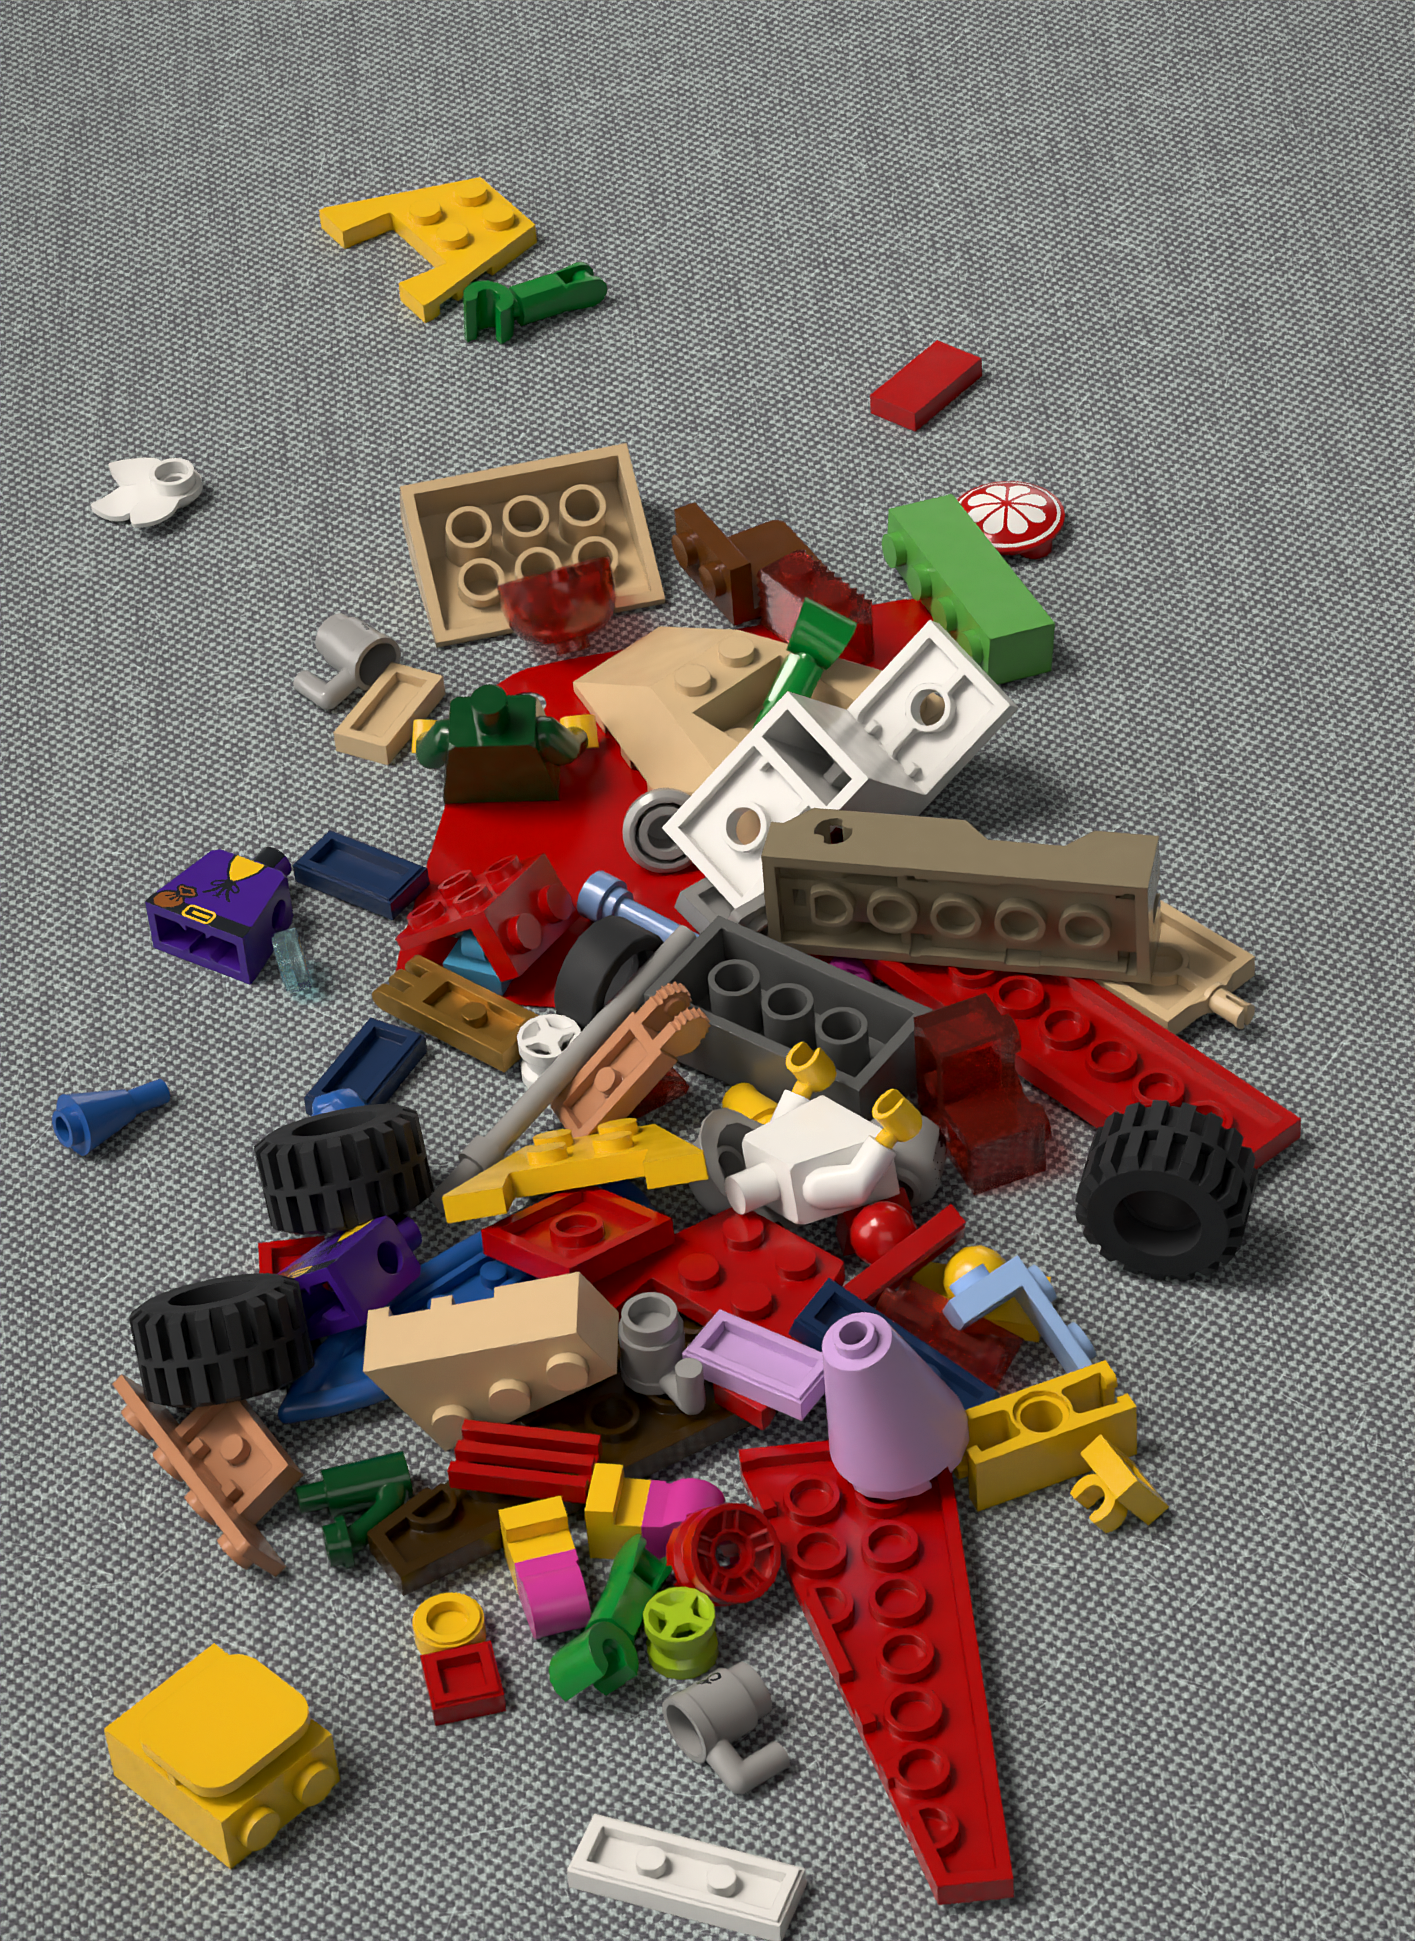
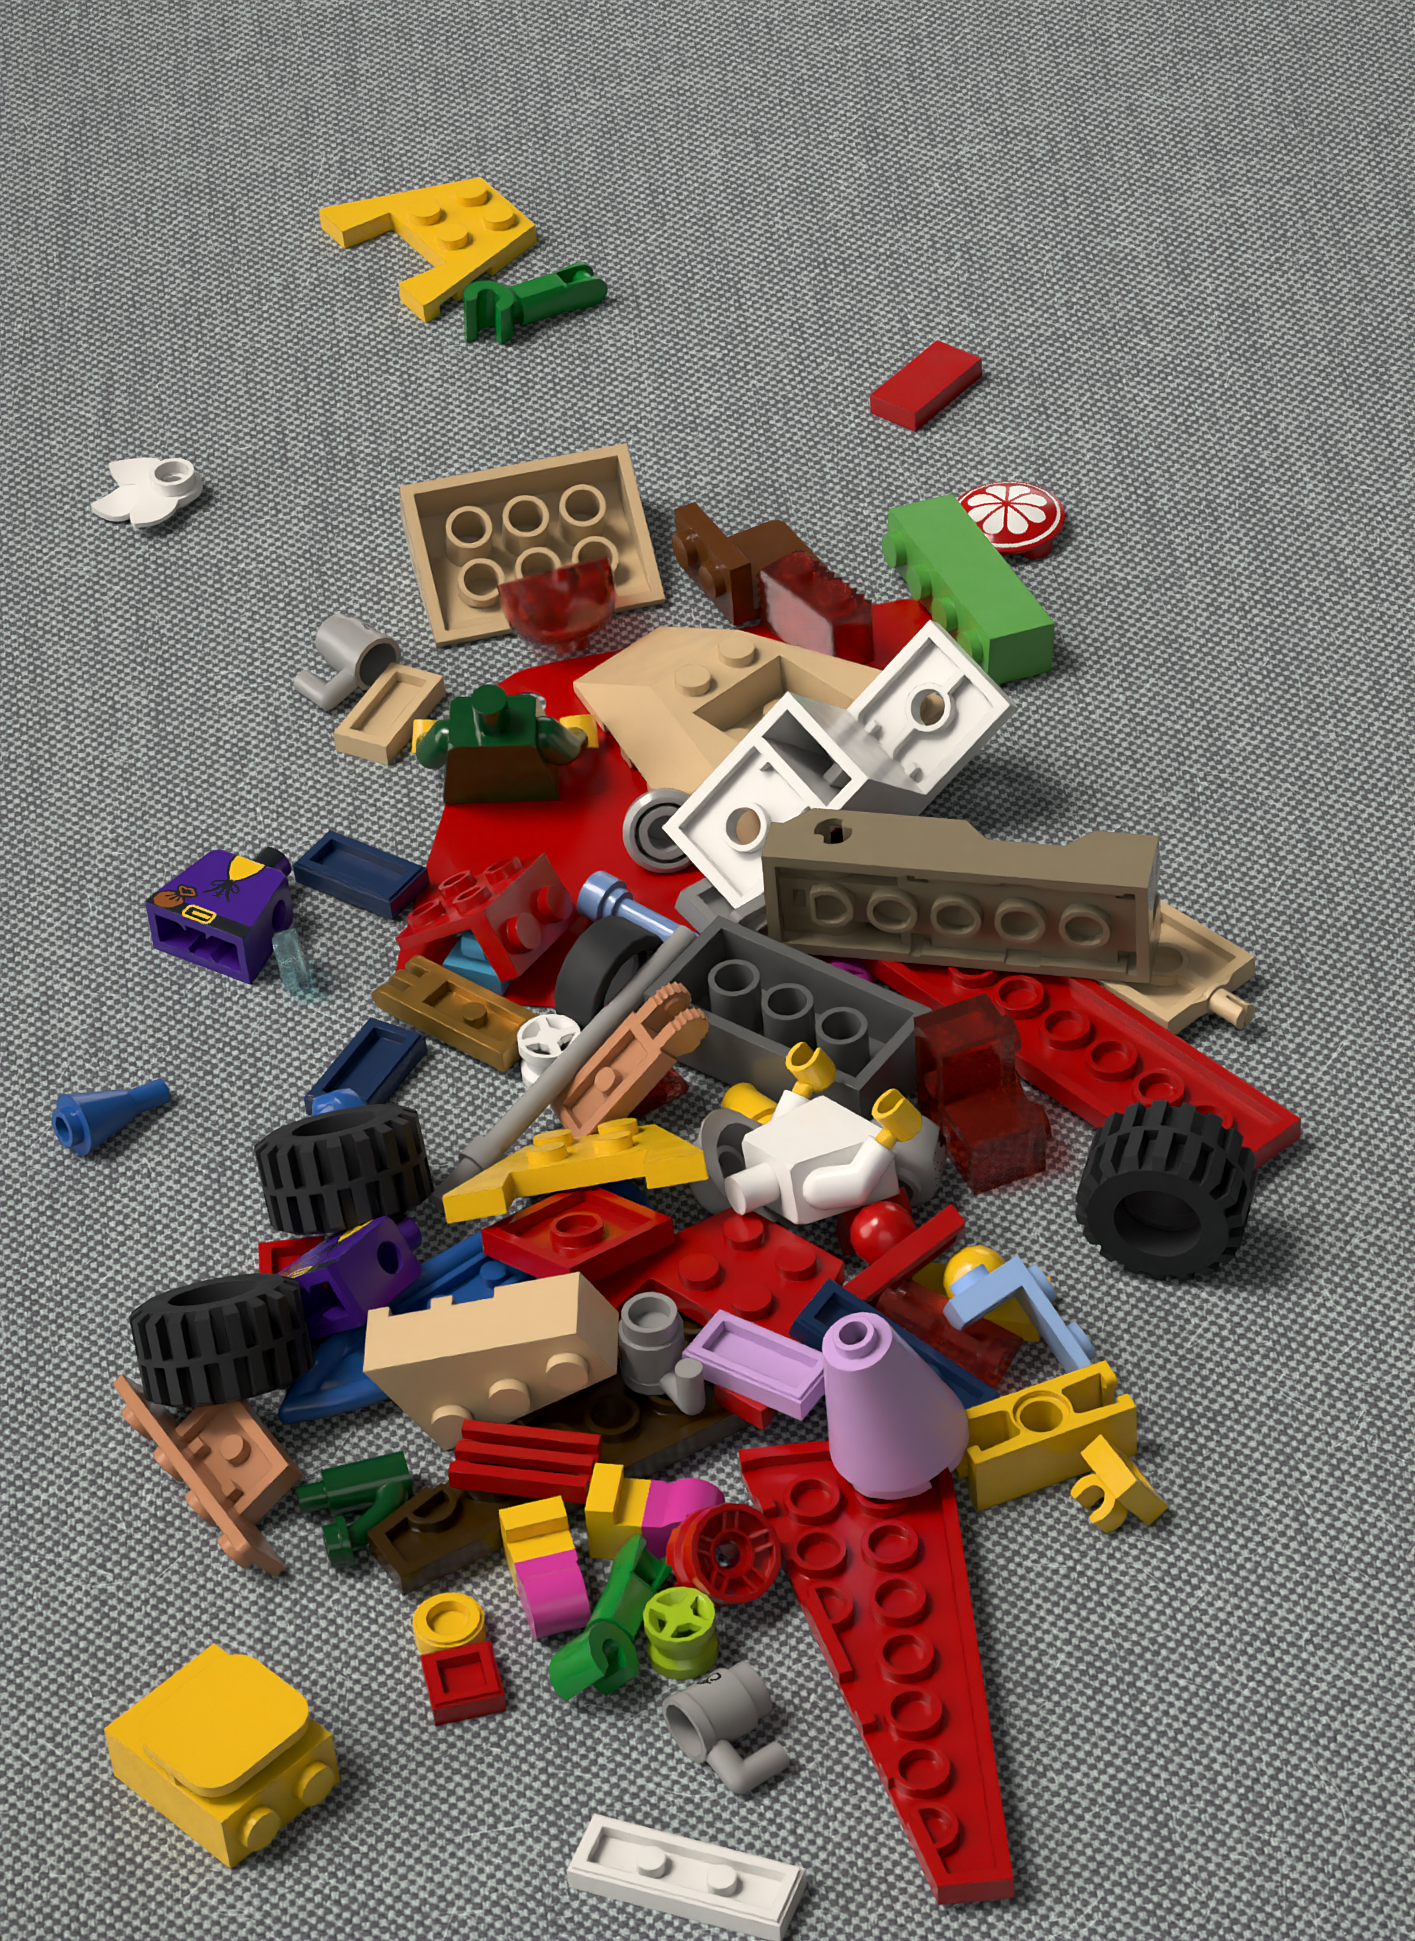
(813, 646): green piece -> none

